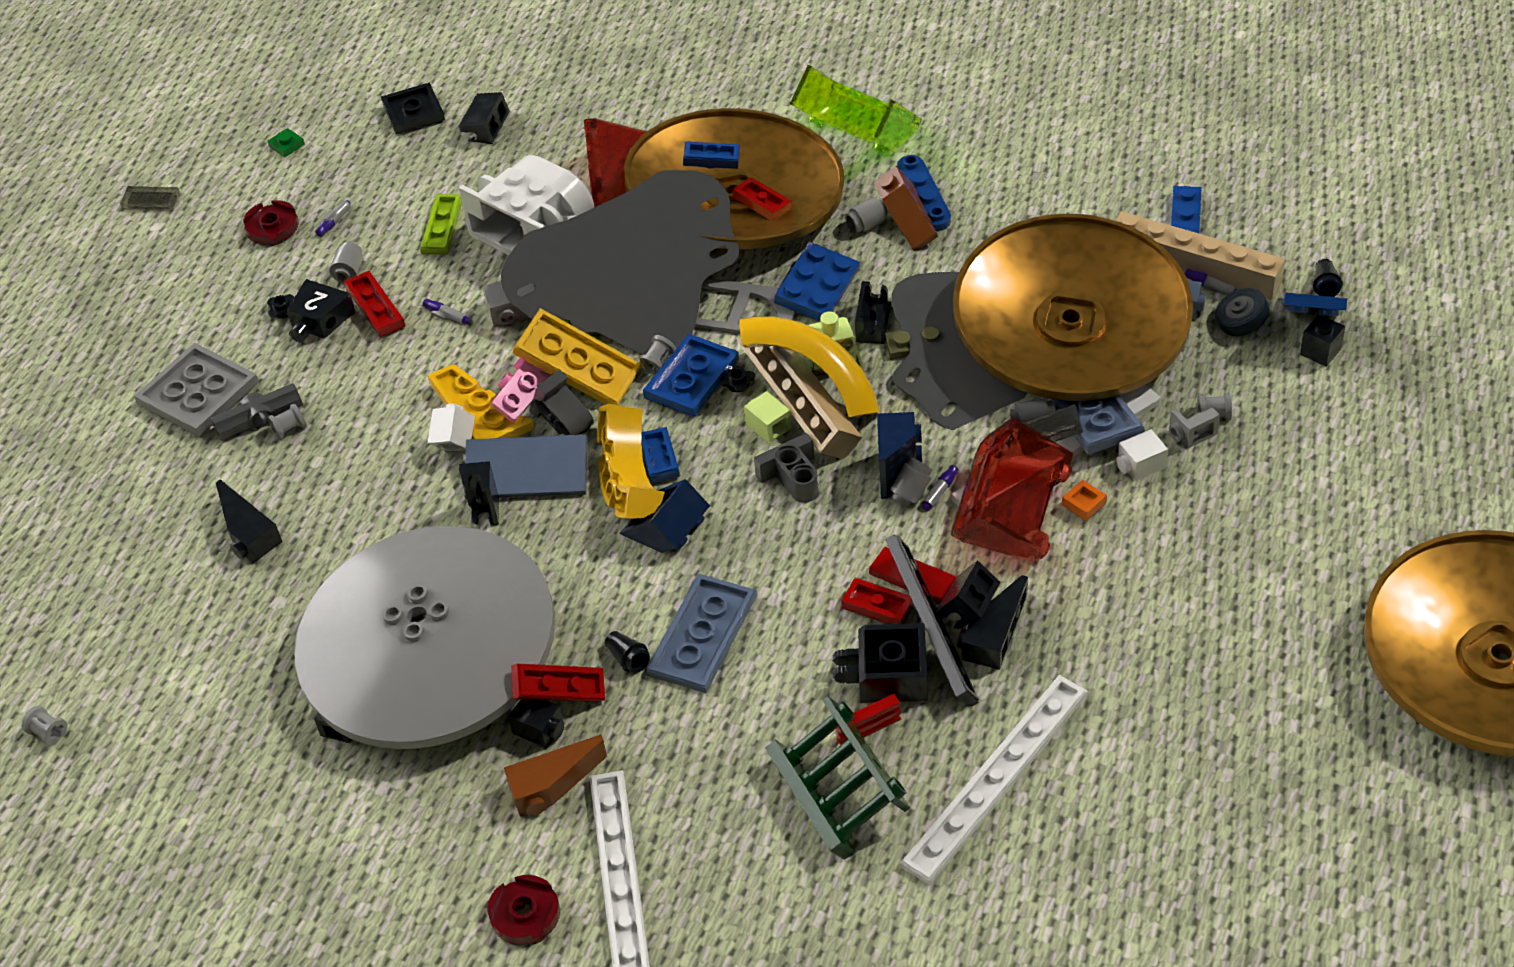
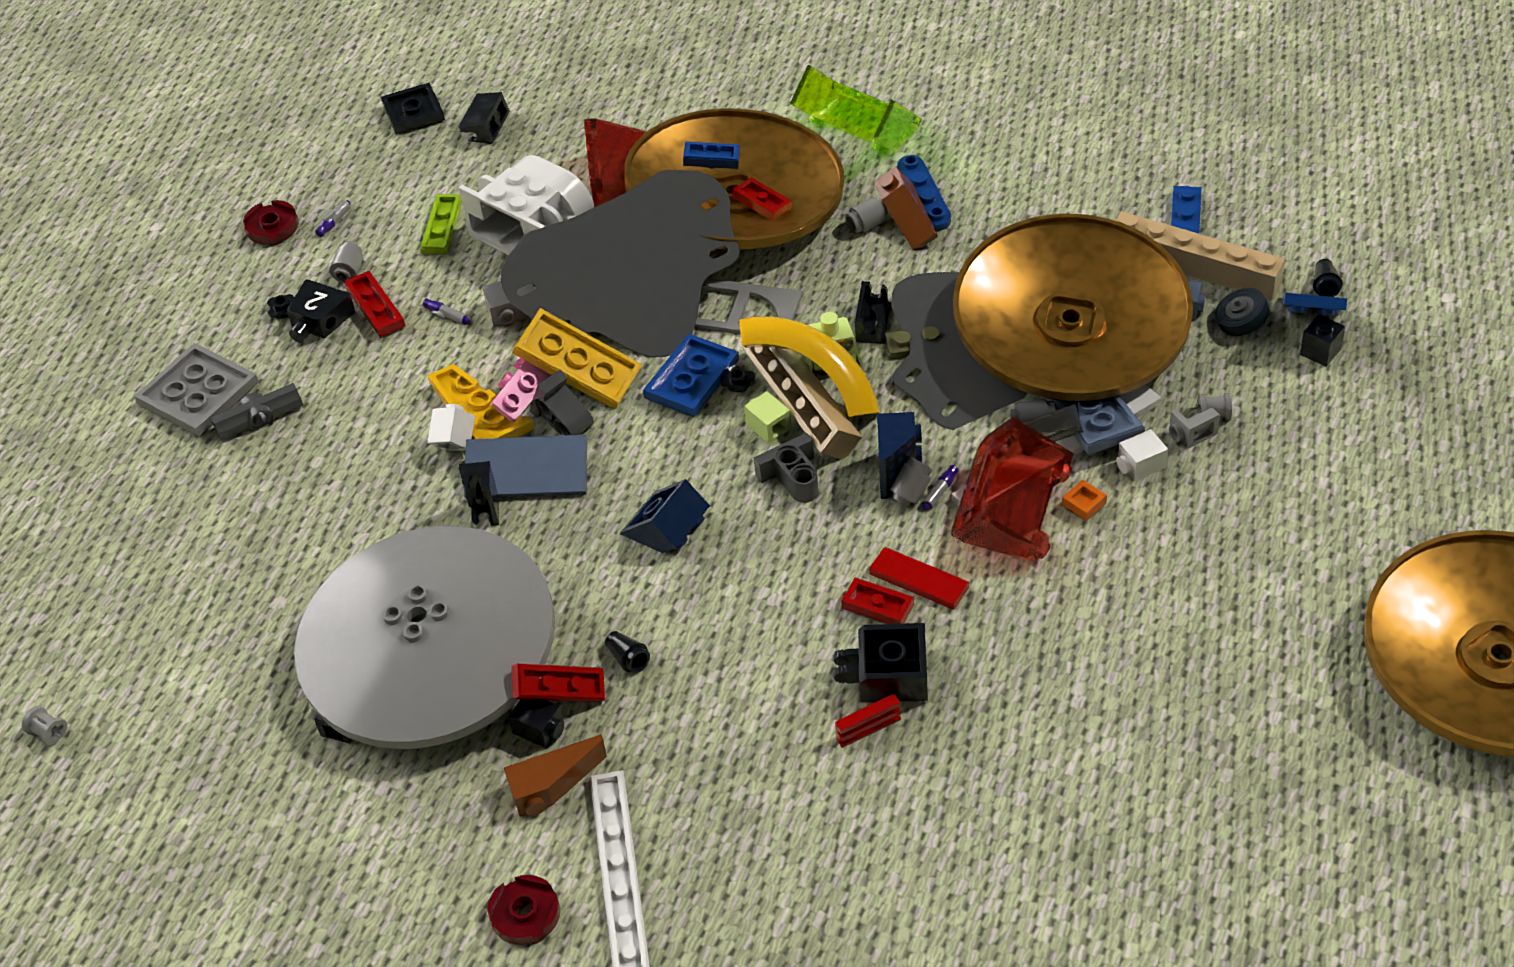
(150, 198): clear smoke tile -> none
(248, 528): black slope -> none
(286, 142): green plate -> none
(287, 421): light grey bush -> none
(622, 465): yellow brick -> none
(657, 353): light grey bush -> none
(659, 455): blue plate -> none
(701, 633): sand blue tile -> none
(804, 783): dark green fence -> none
(817, 281): blue plate -> none
(933, 624): tile -> none
(969, 595): black hinge -> none
(989, 637): black slope -> none
(993, 780): white tile -> none
(1210, 282): light grey piece -> none

